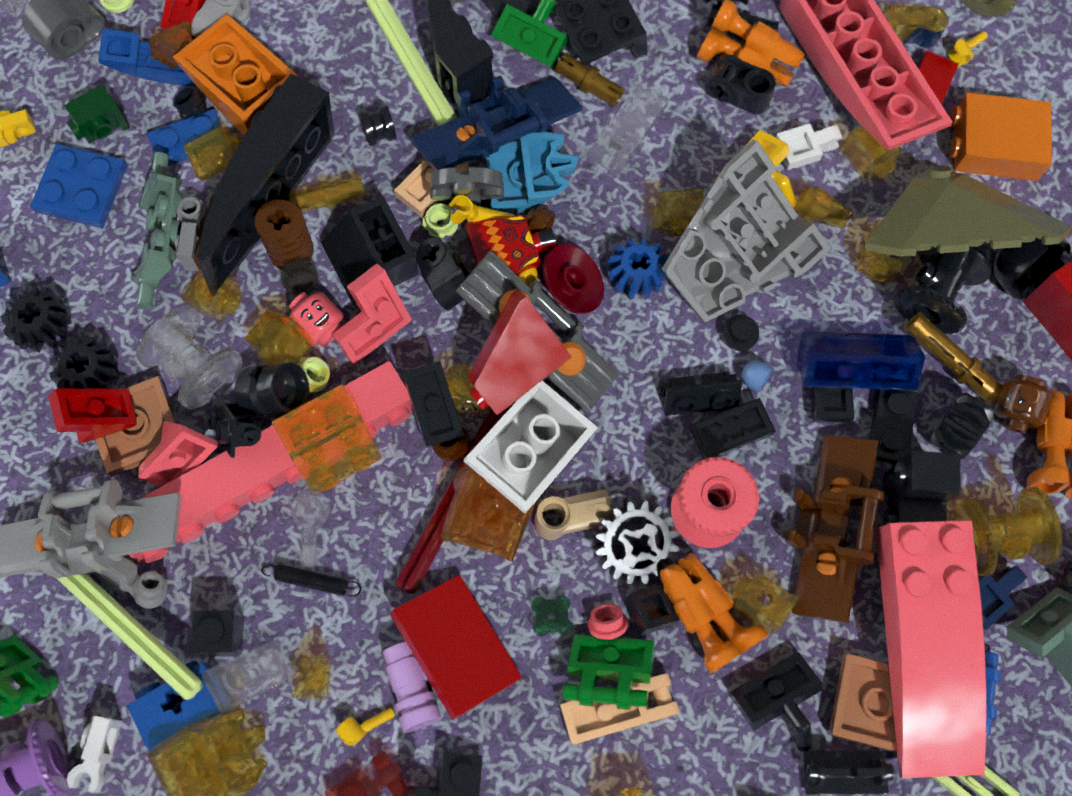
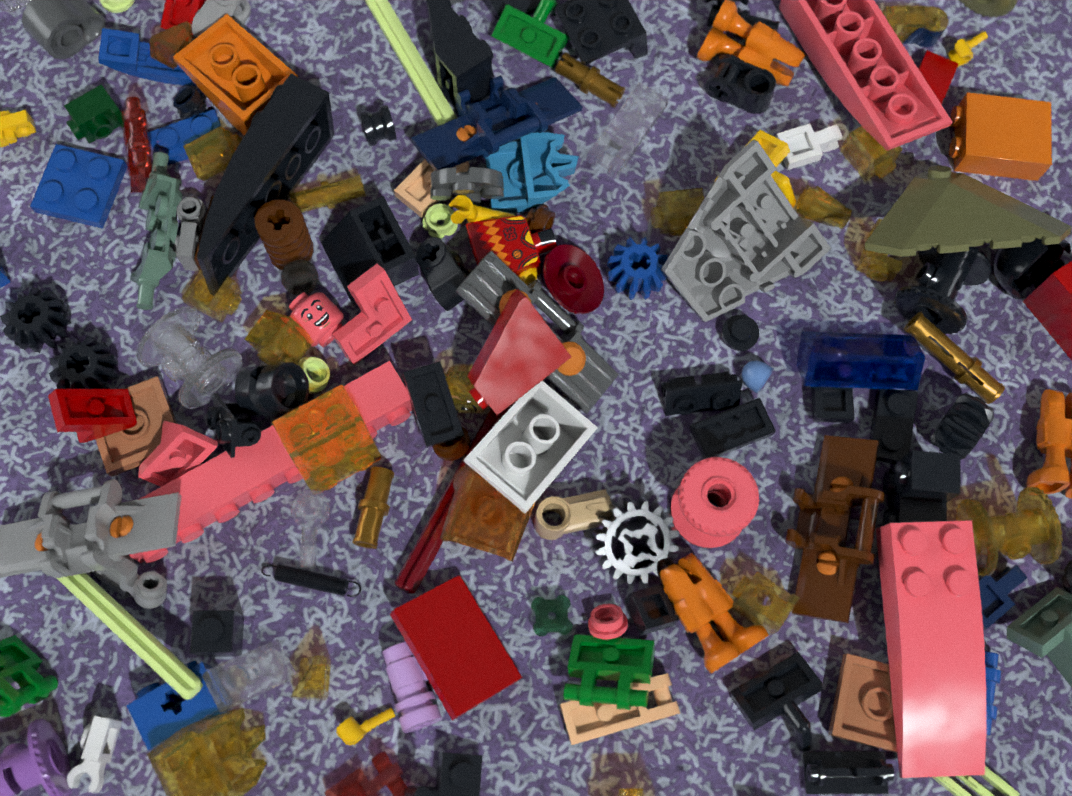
(136, 144): none -> clear red plate
(373, 507): none -> pearl gold pin
(1023, 403): reddish brown head -> none

